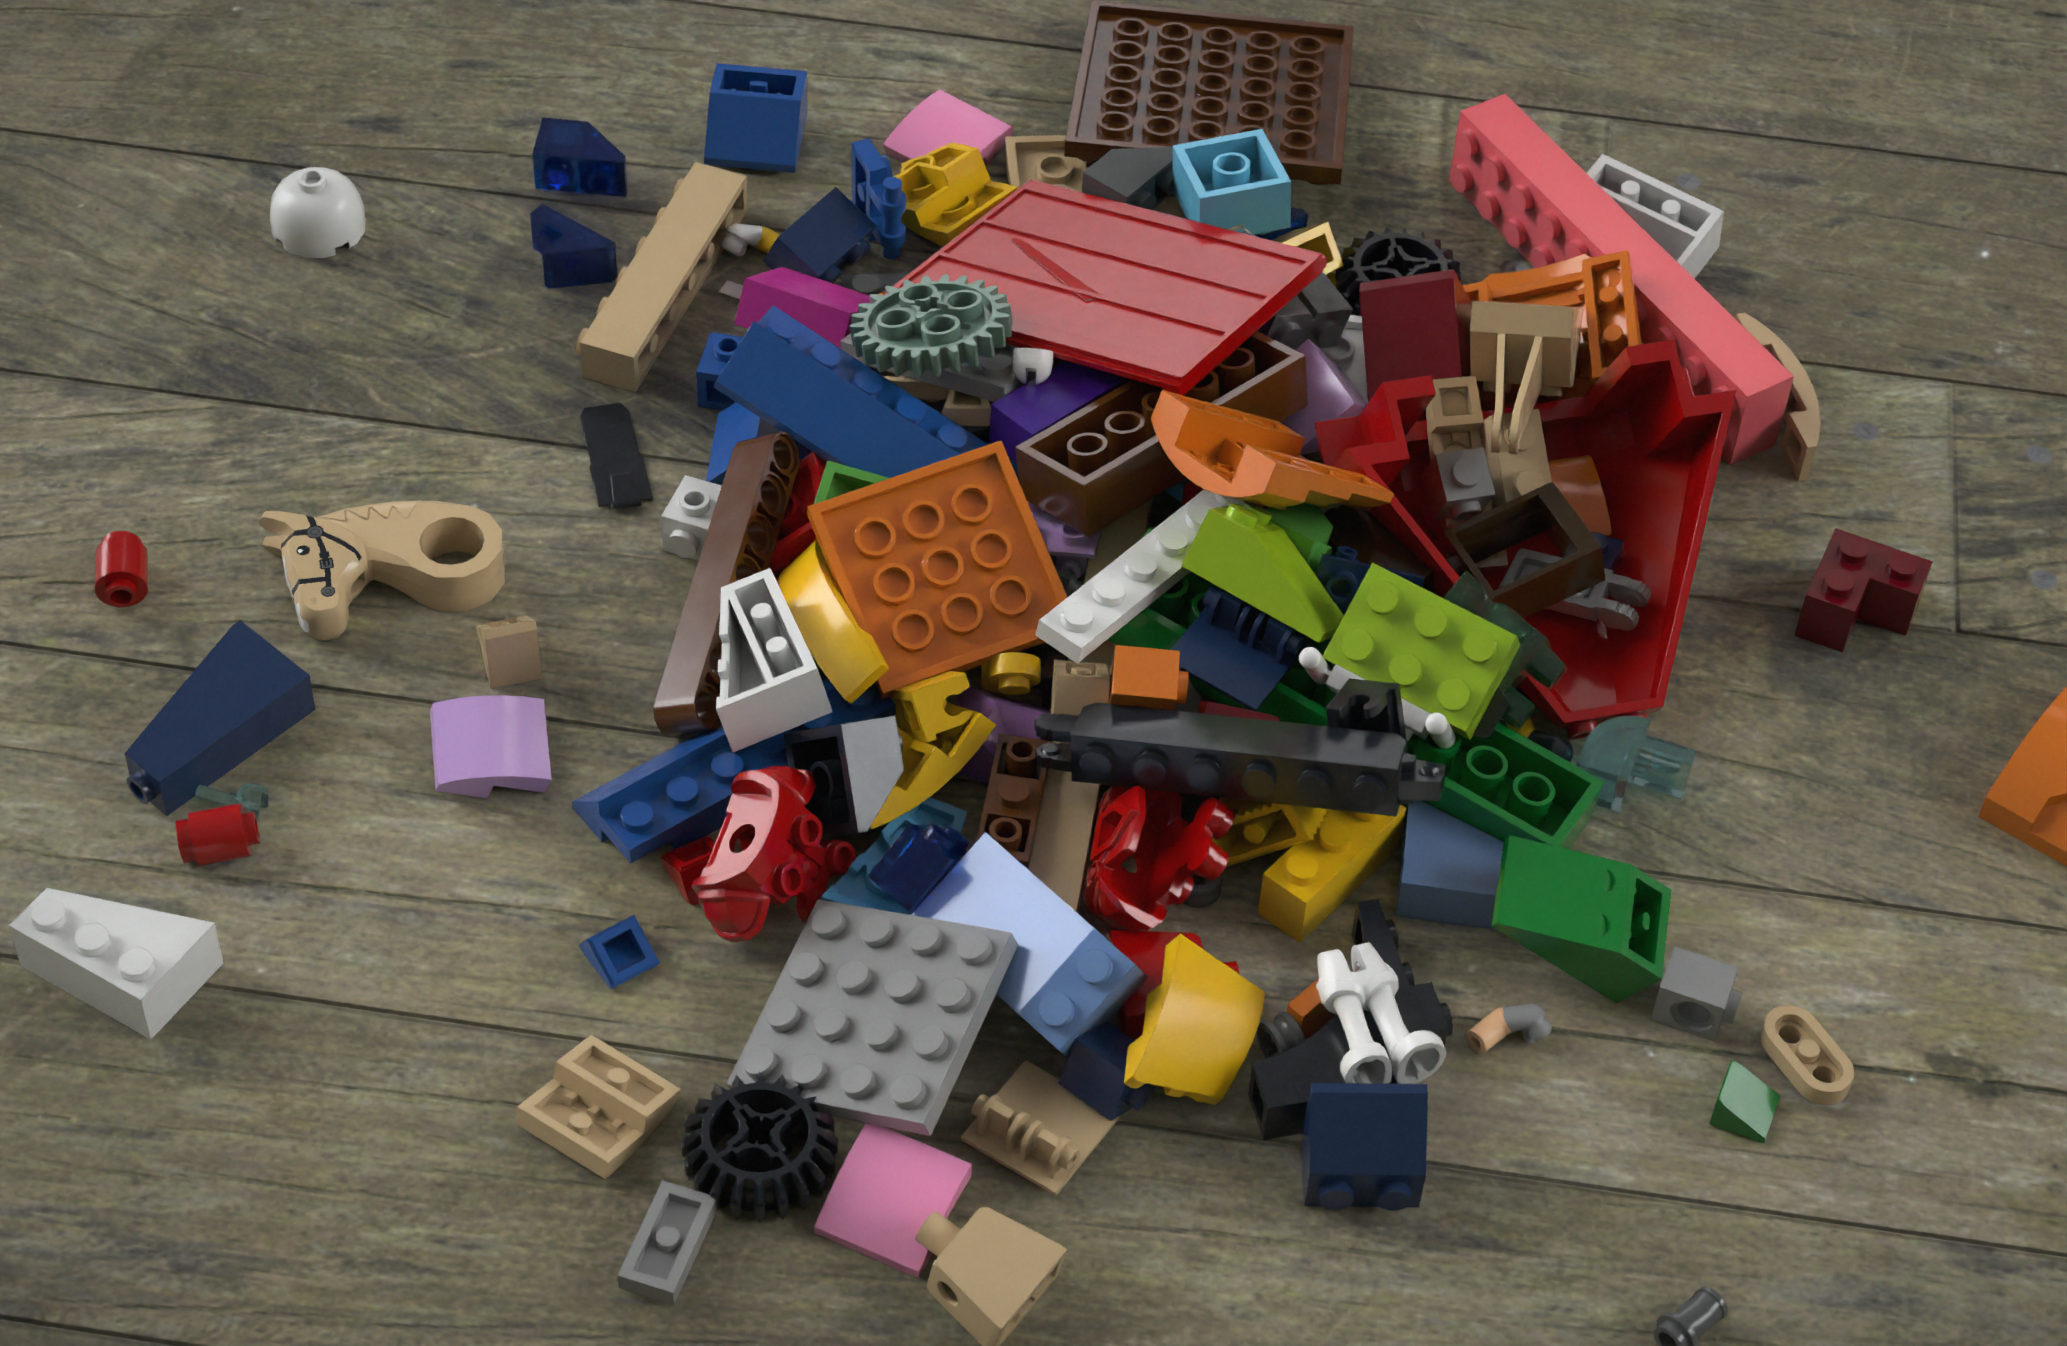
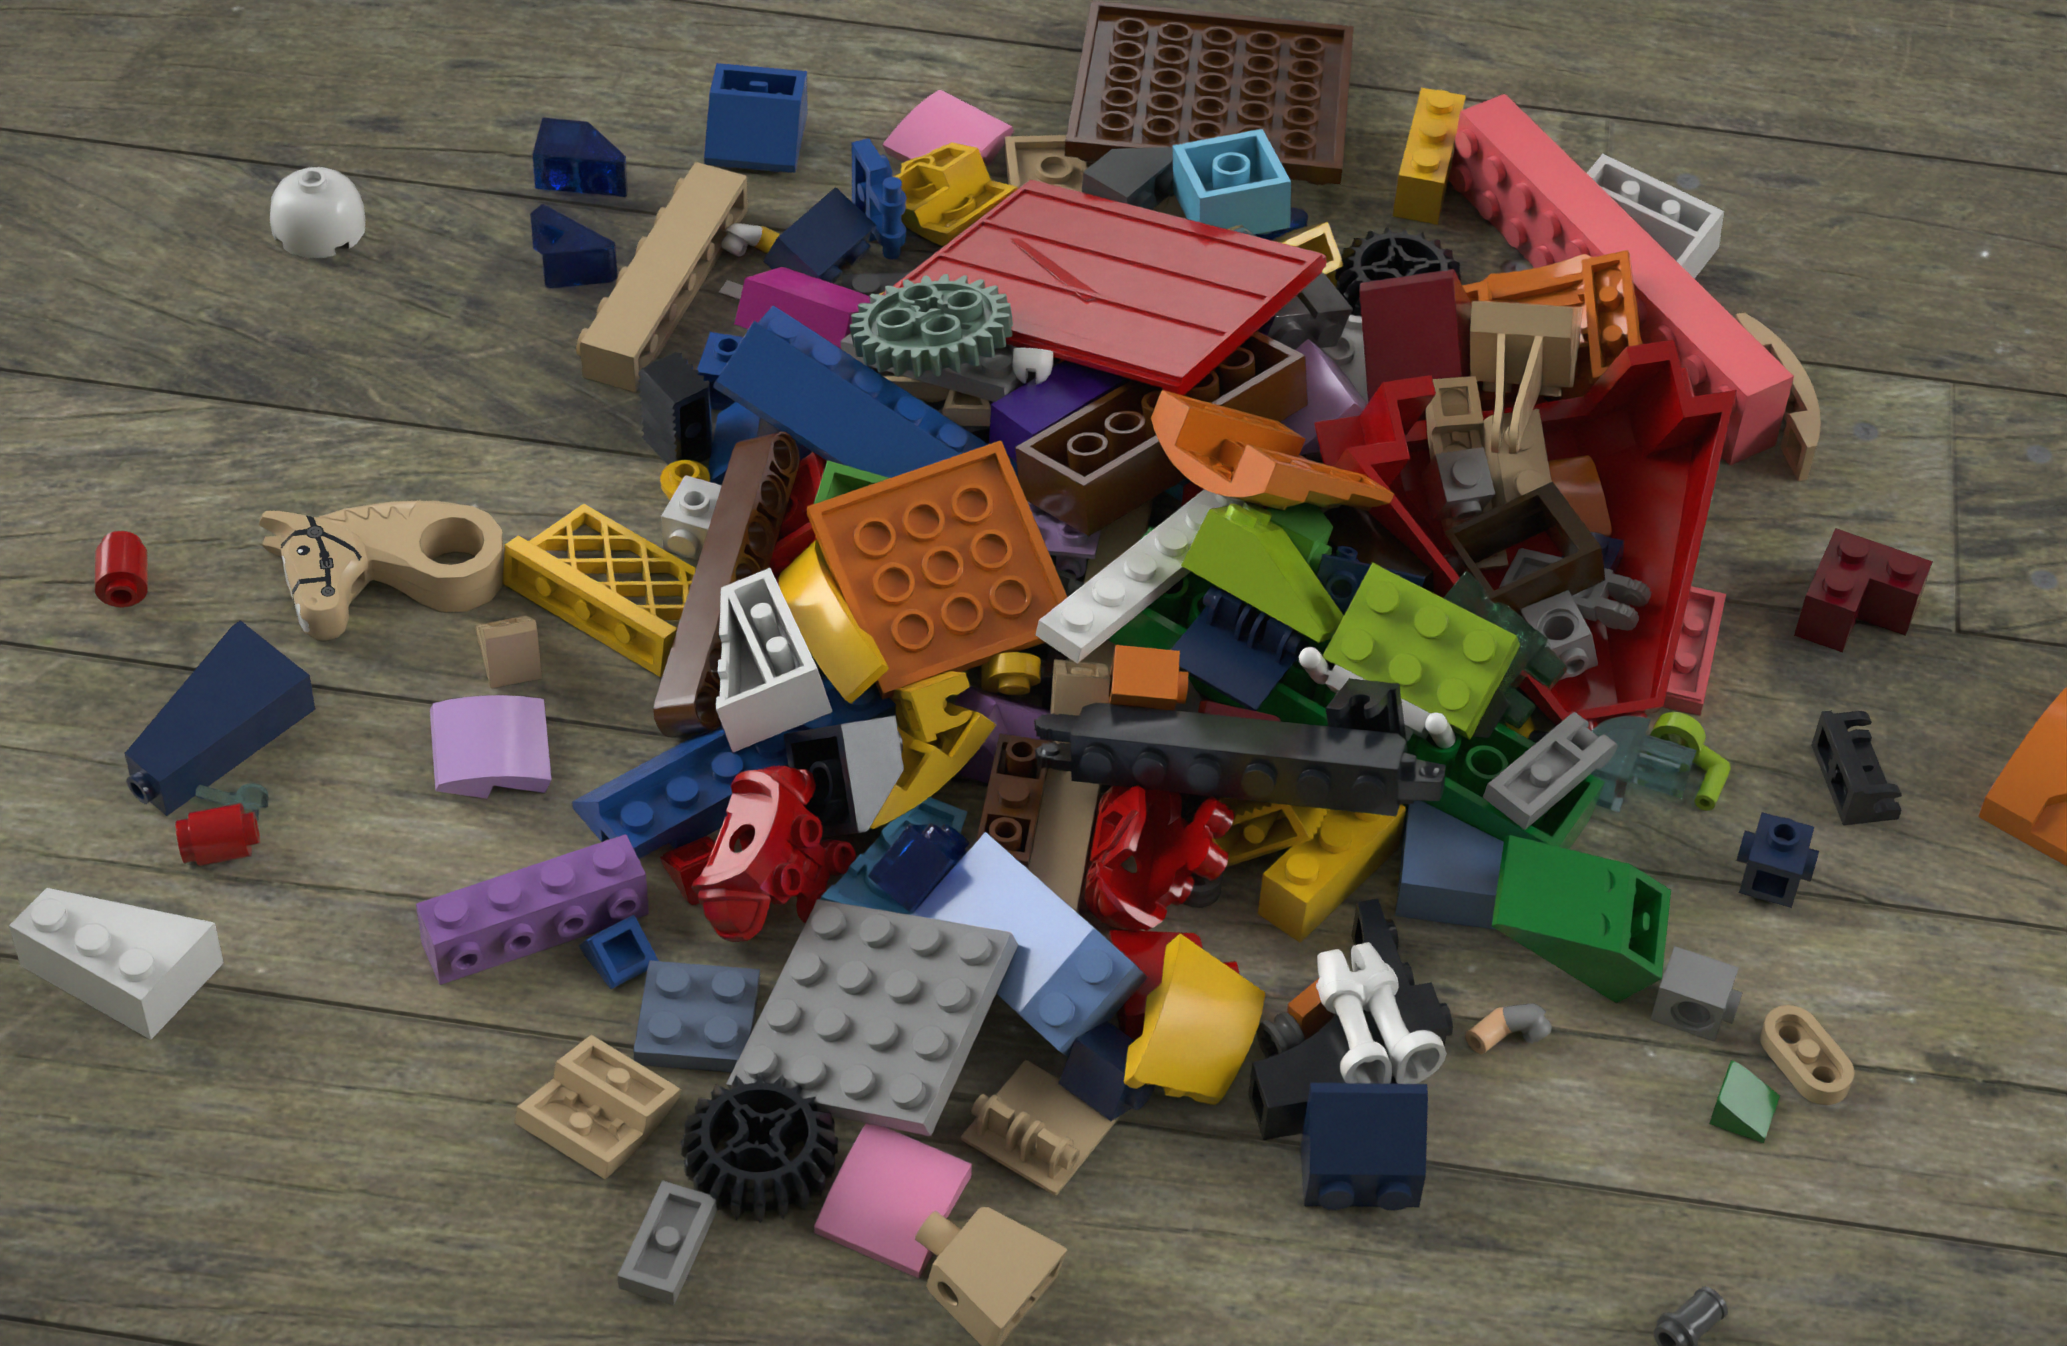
(532, 909): none -> medium lavender brick
(601, 606): none -> yellow fence
(614, 457): black piece -> none
(675, 472): none -> yellow plate
(676, 410): none -> black brick
(696, 1015): none -> sand blue plate
(1428, 156): none -> yellow brick
(1549, 770): none -> light grey plate
(1566, 631): none -> light grey brick
(1689, 733): none -> lime plate
(1695, 651): none -> coral tile
(1776, 859): none -> dark blue brick
(1853, 769): none -> black hinge

